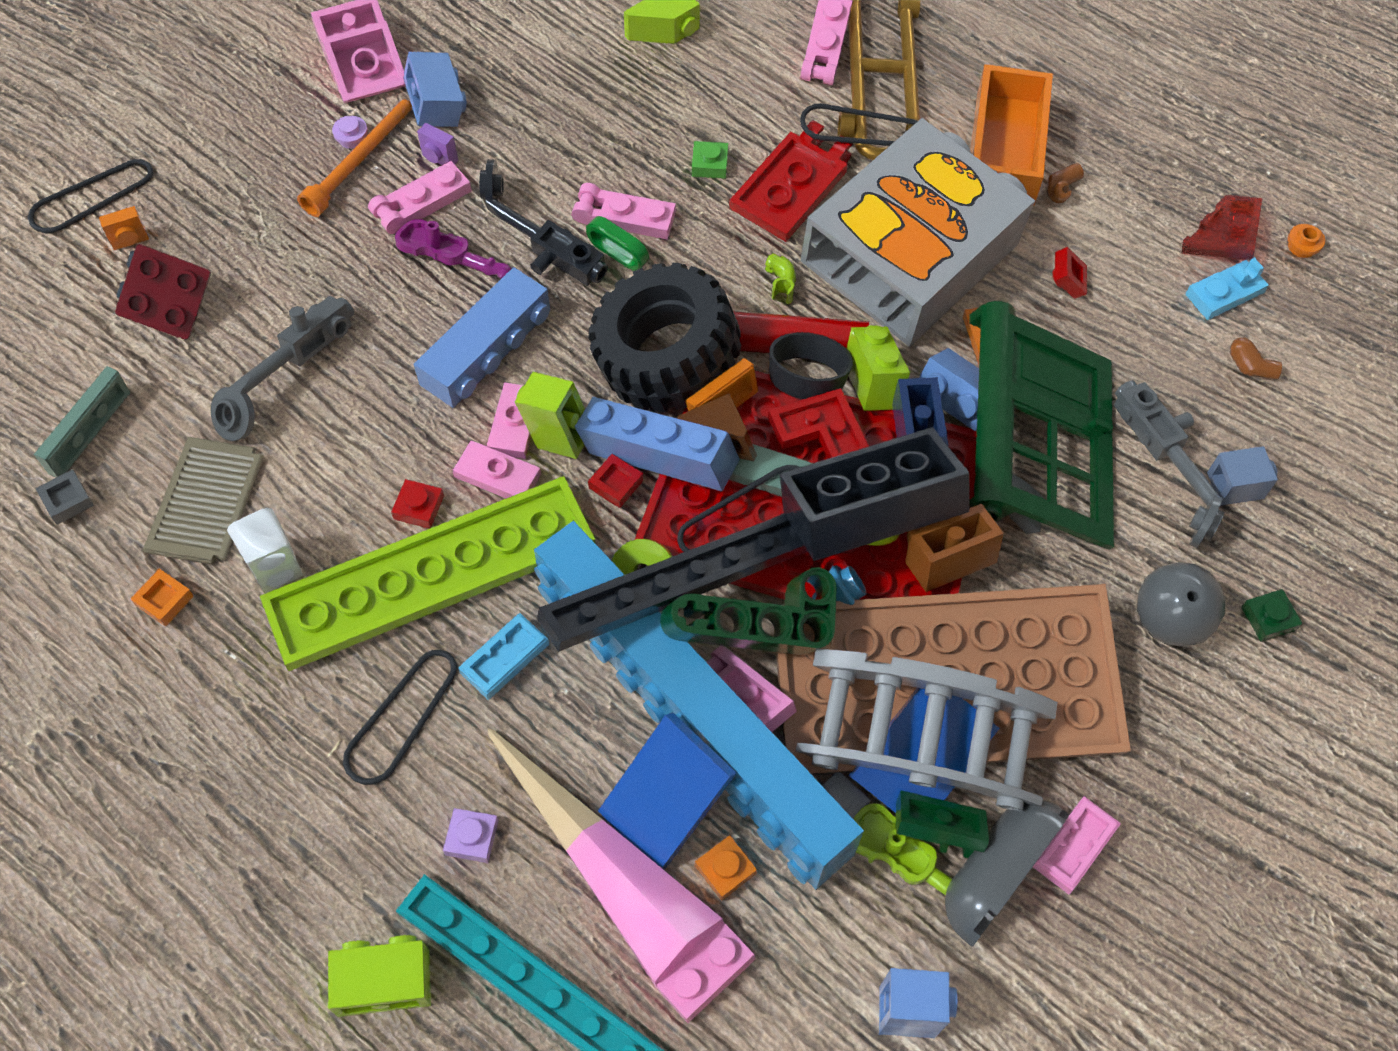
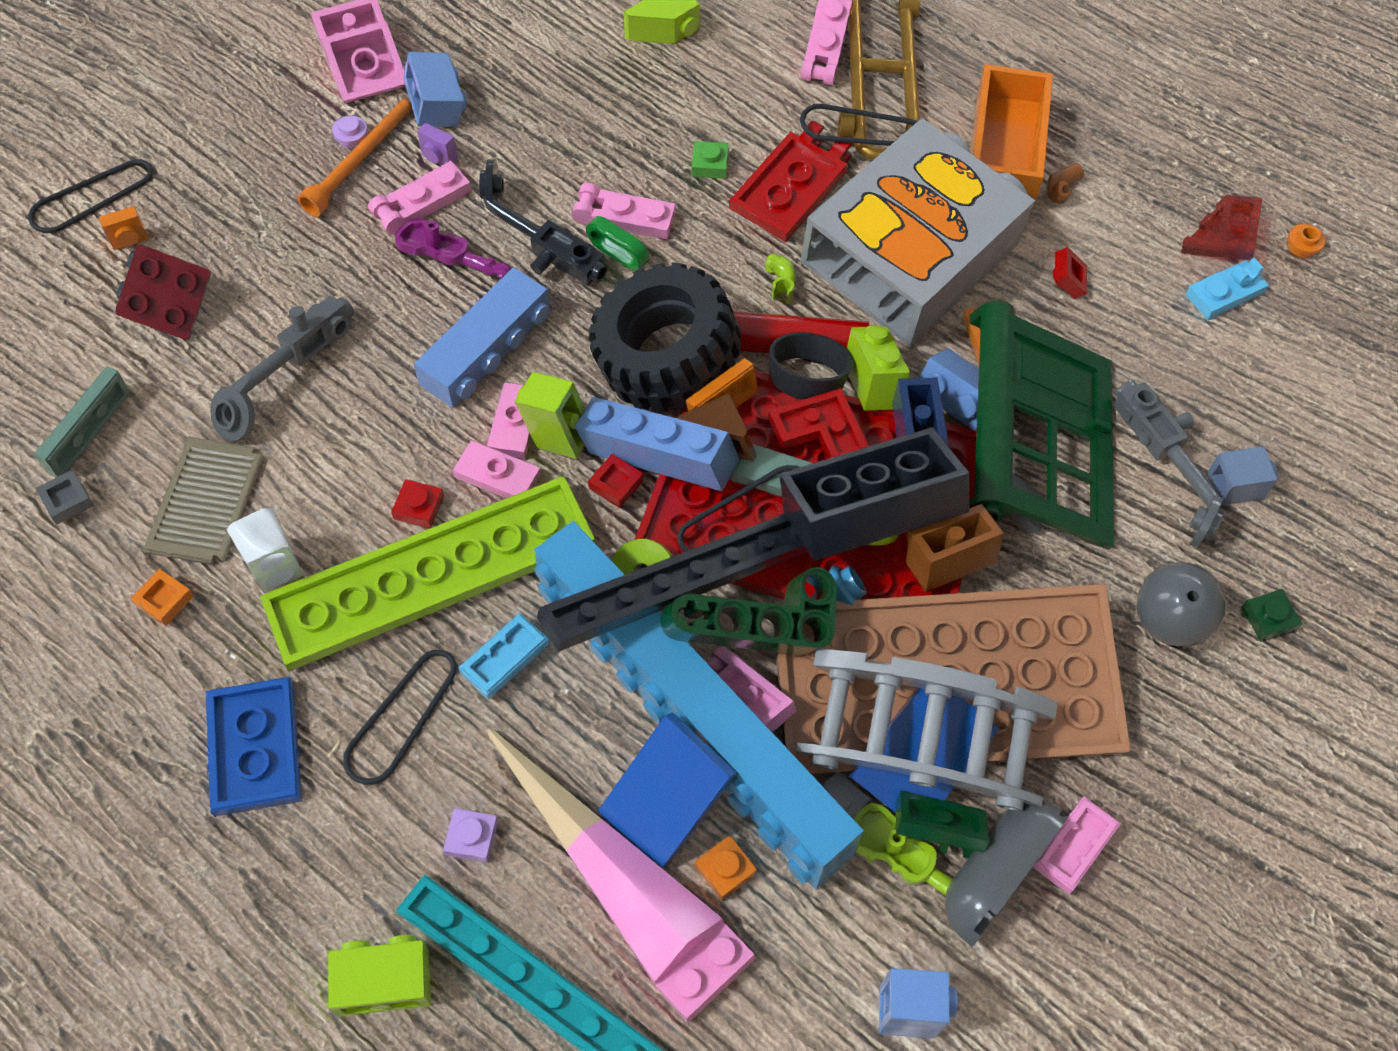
(252, 746): none -> blue tile
(1251, 362): dark orange arm -> none

